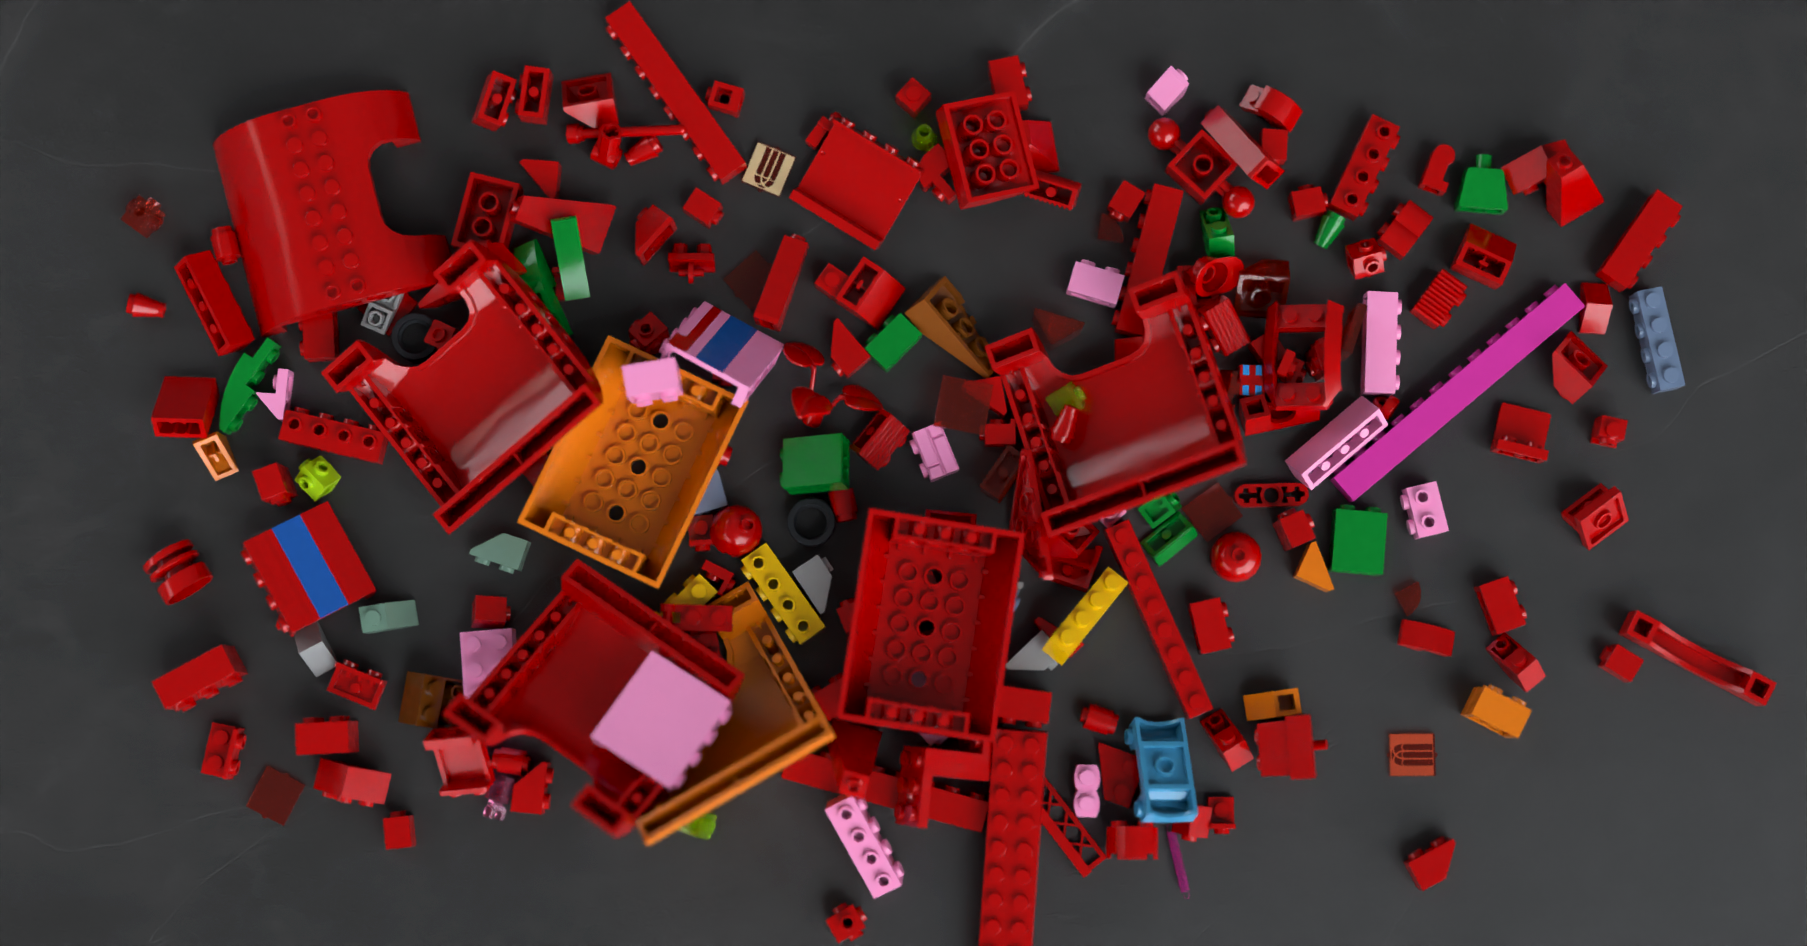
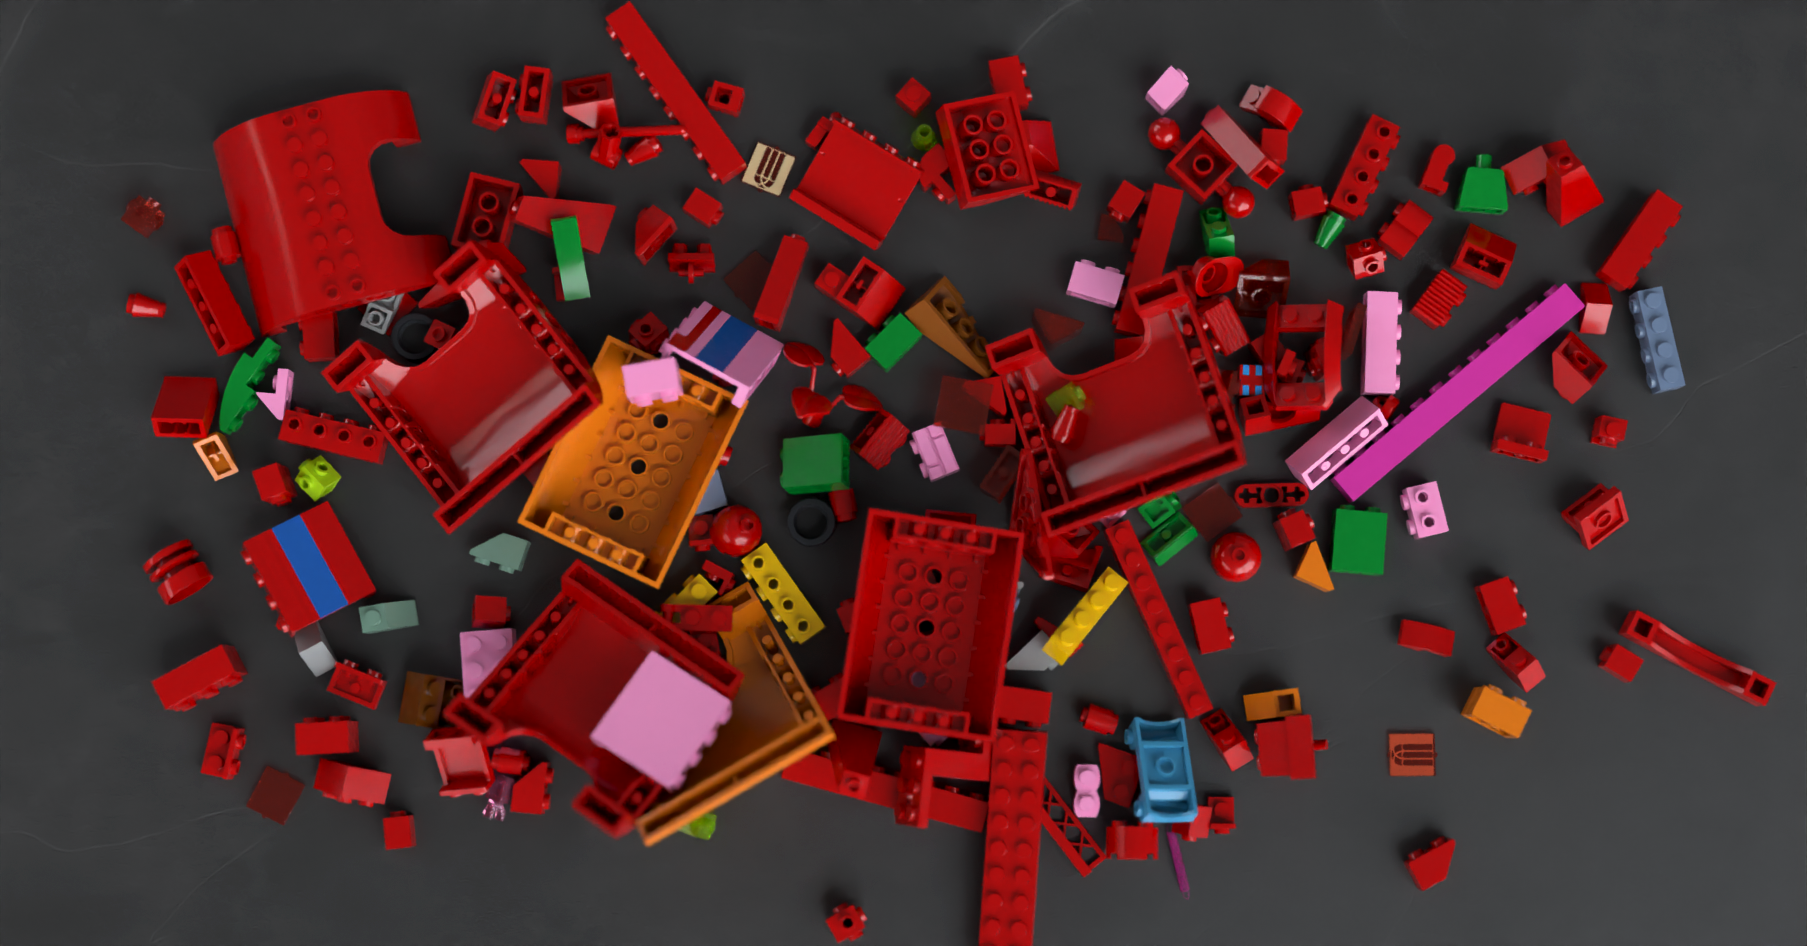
(541, 279): green slope -> none
(816, 581): light grey slope -> none
(865, 844): bright pink brick -> none
(1409, 598): clear red tile -> none

